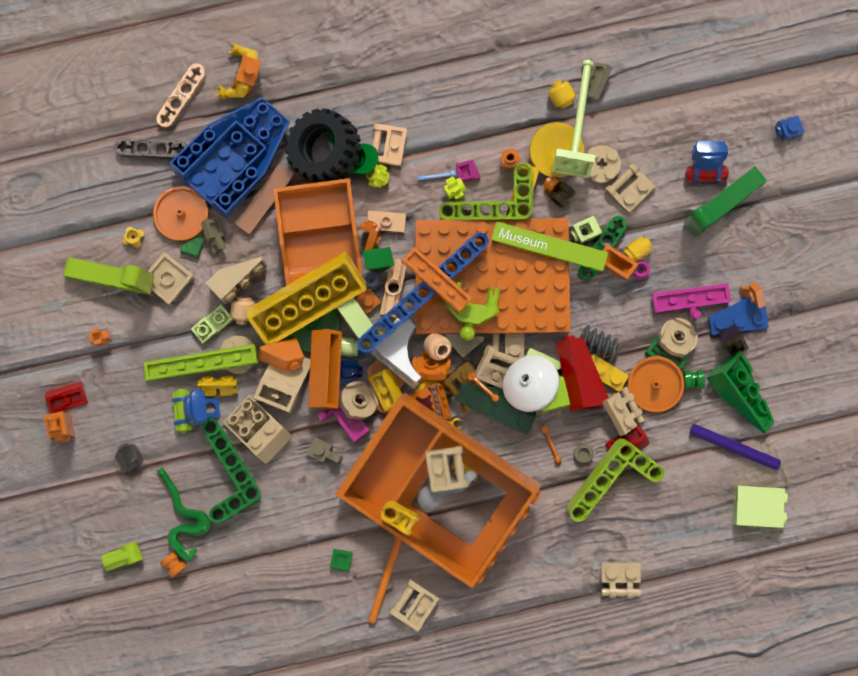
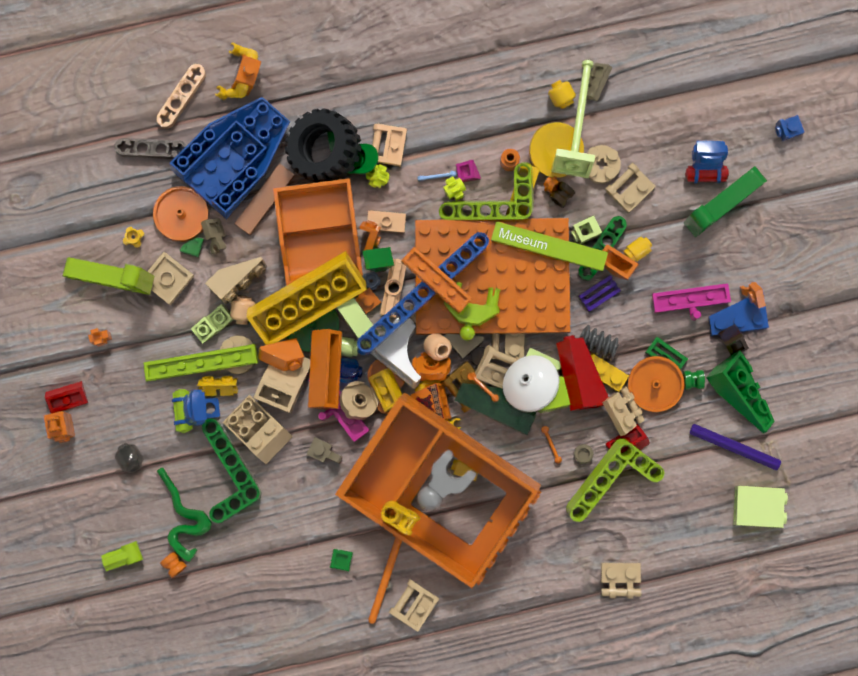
(439, 469): tan plate -> none
(612, 284): none -> dark purple tile
(646, 270): dark pink plate -> none
(670, 344): tan plate -> none

